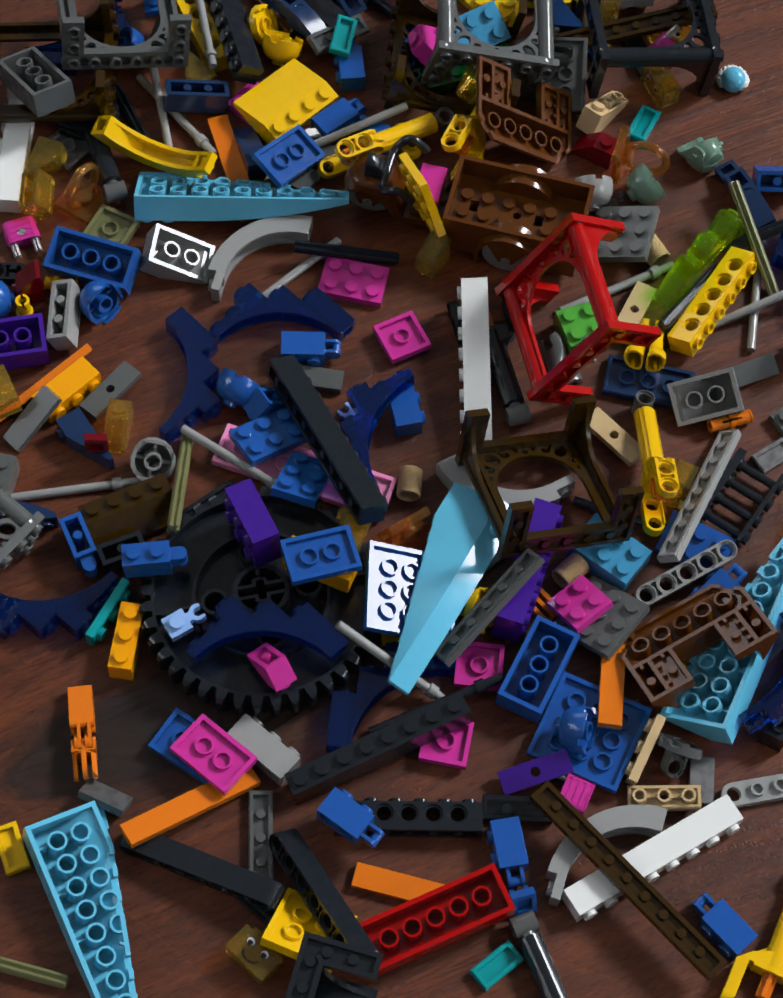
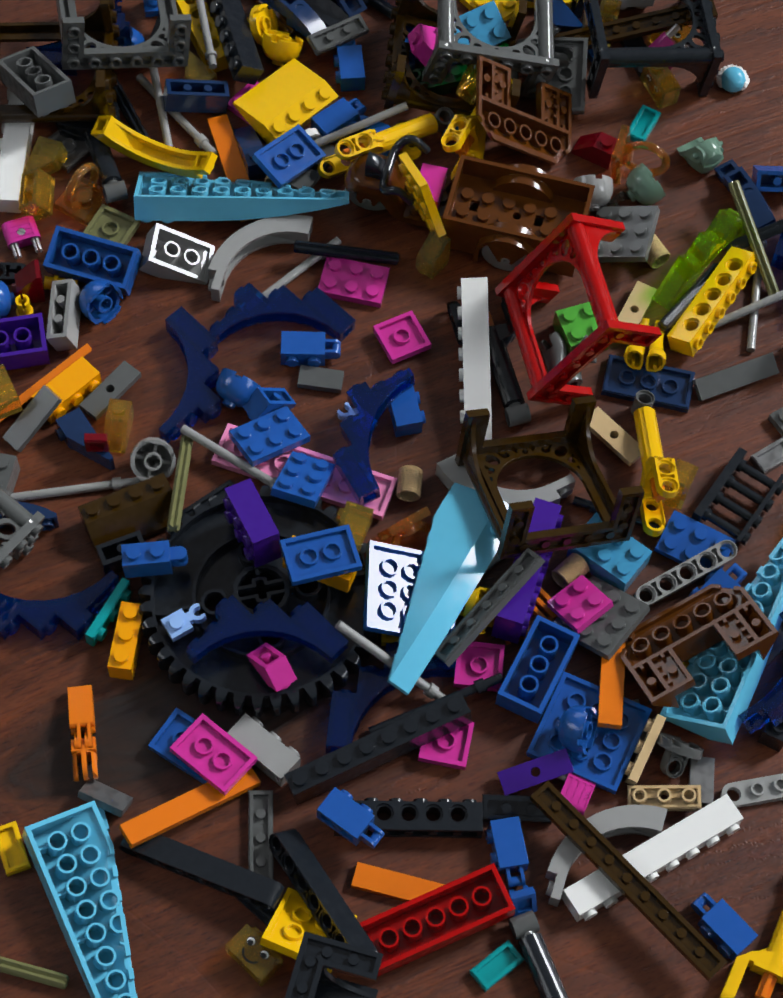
(80, 543): blue brick -> none
(327, 440): black brick -> none
(343, 36): teal tile -> none
(601, 112): tan slope -> none
(652, 273): light grey bar -> none
(699, 496): light grey tile -> none
(705, 396): light grey slope -> none
(717, 423): orange pin -> none

